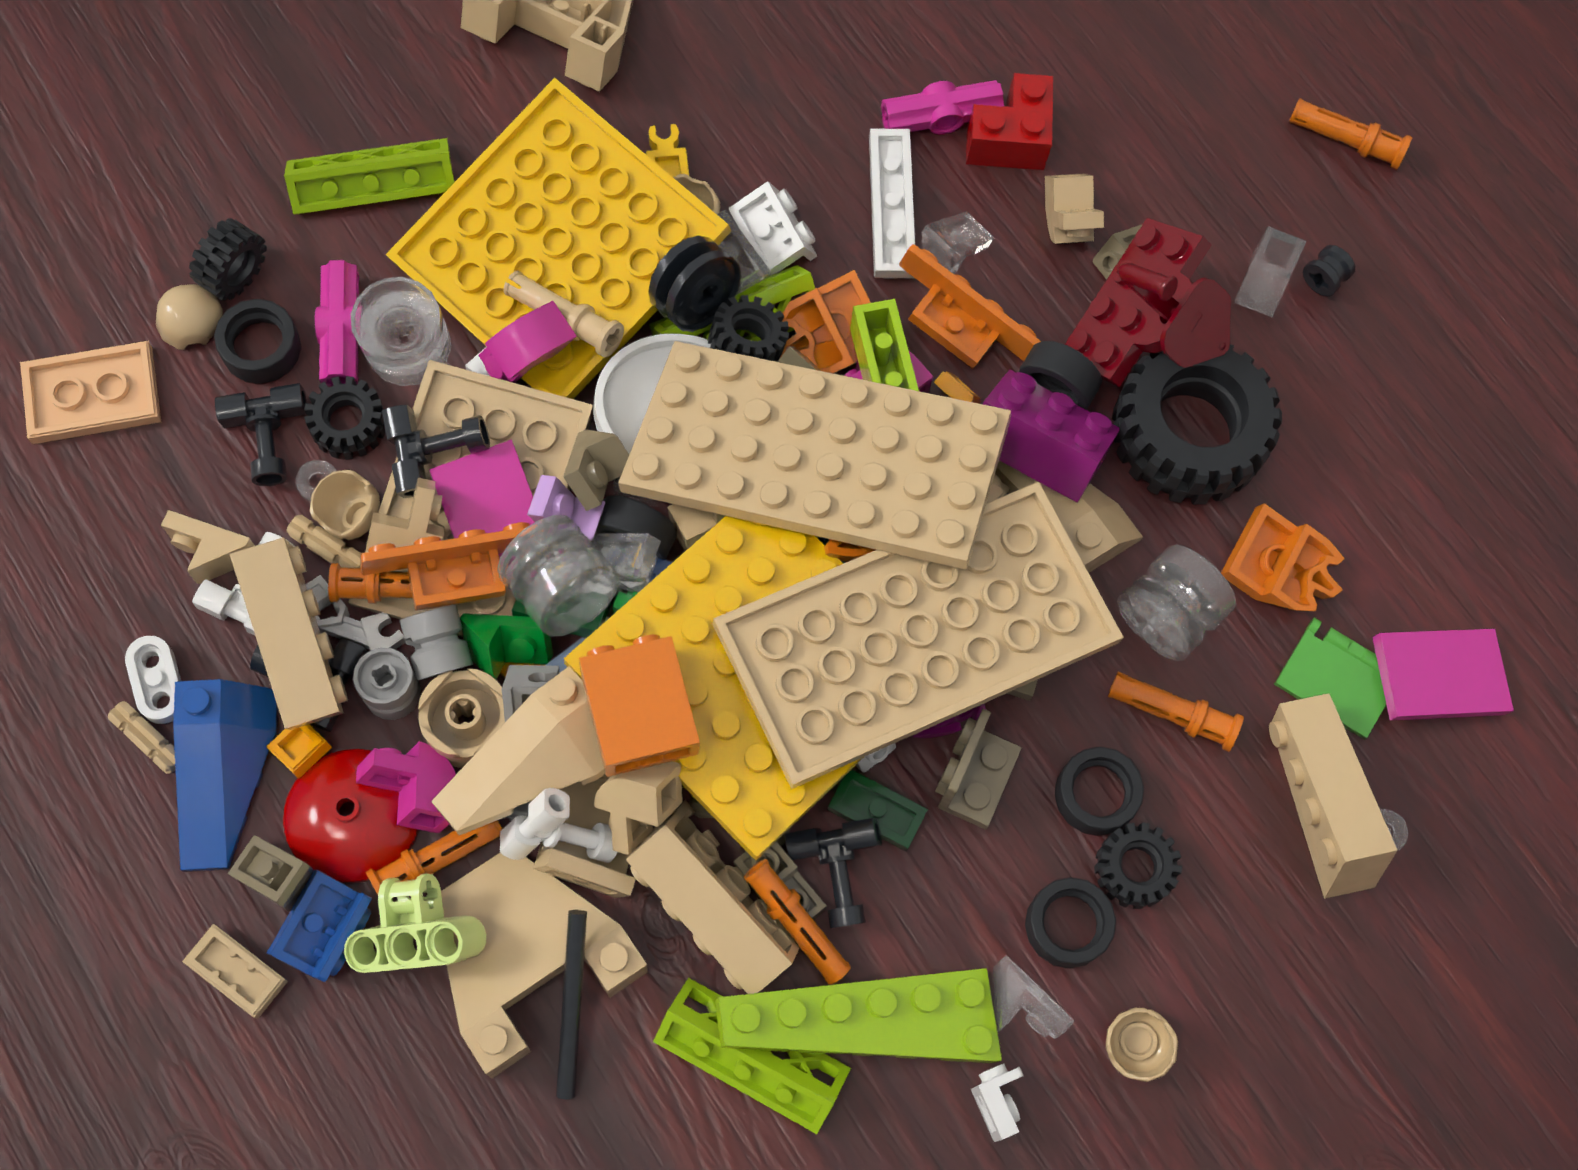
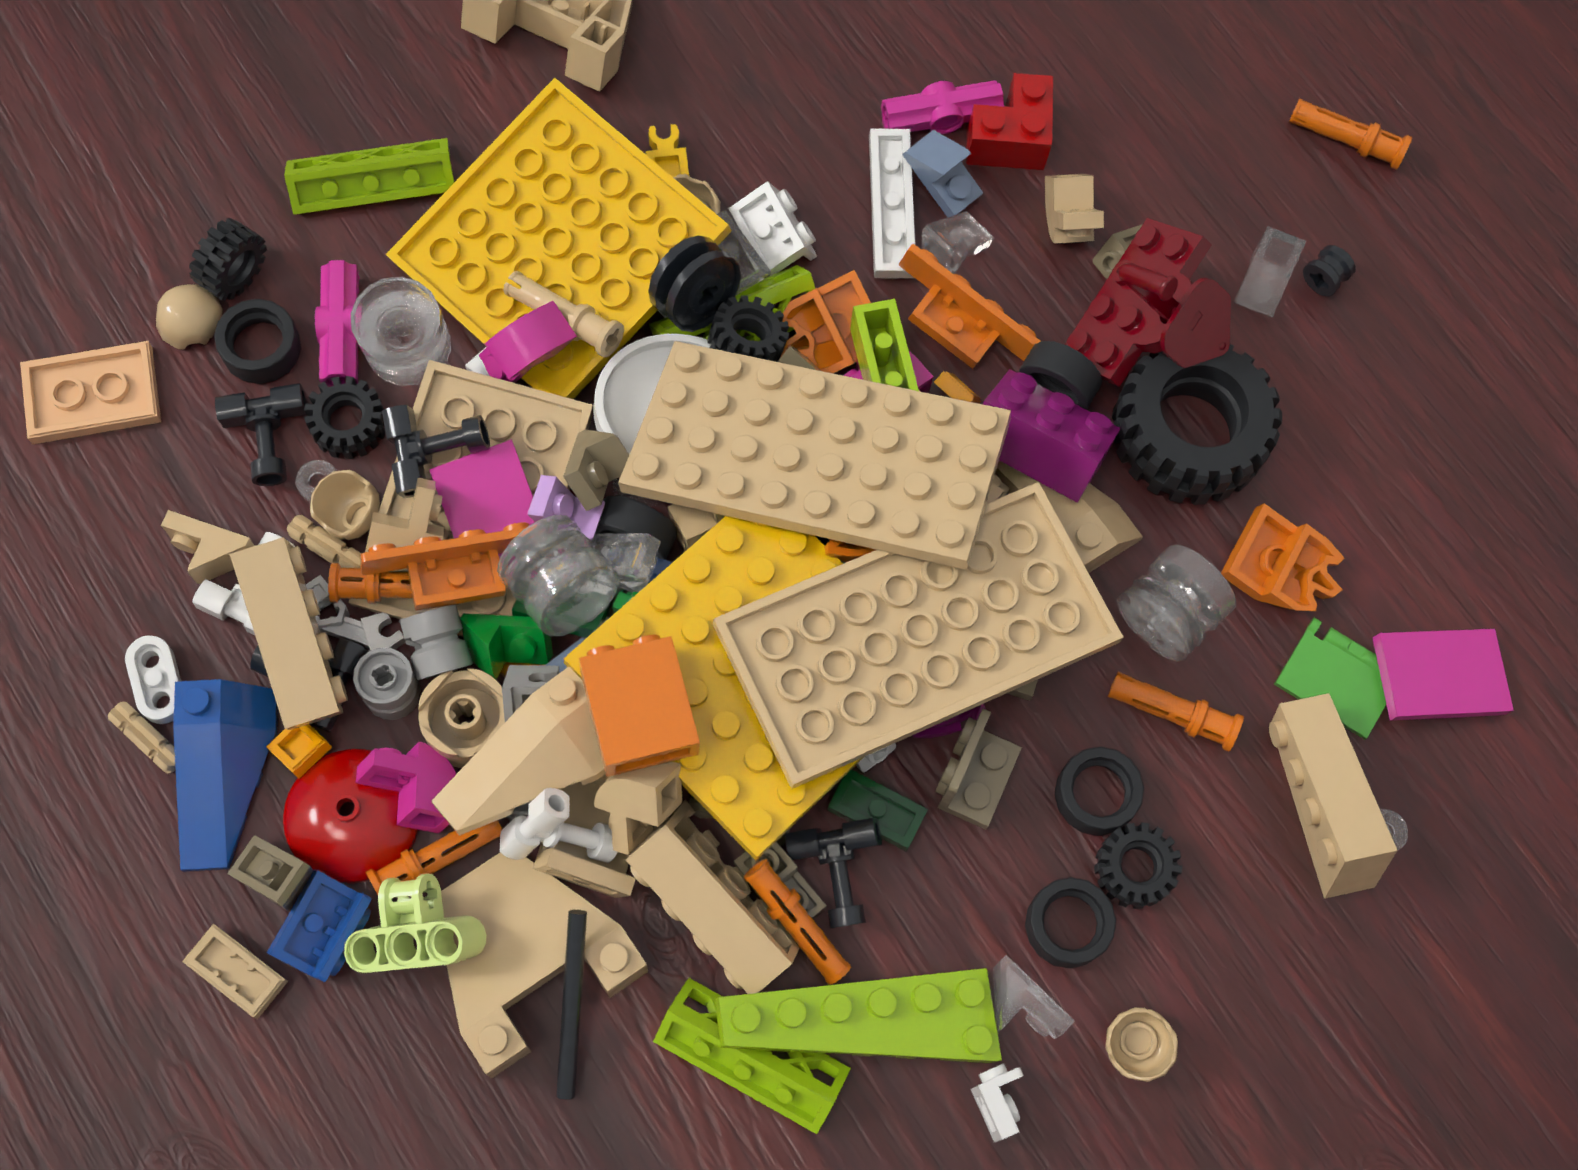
(940, 169): none -> sand blue slope

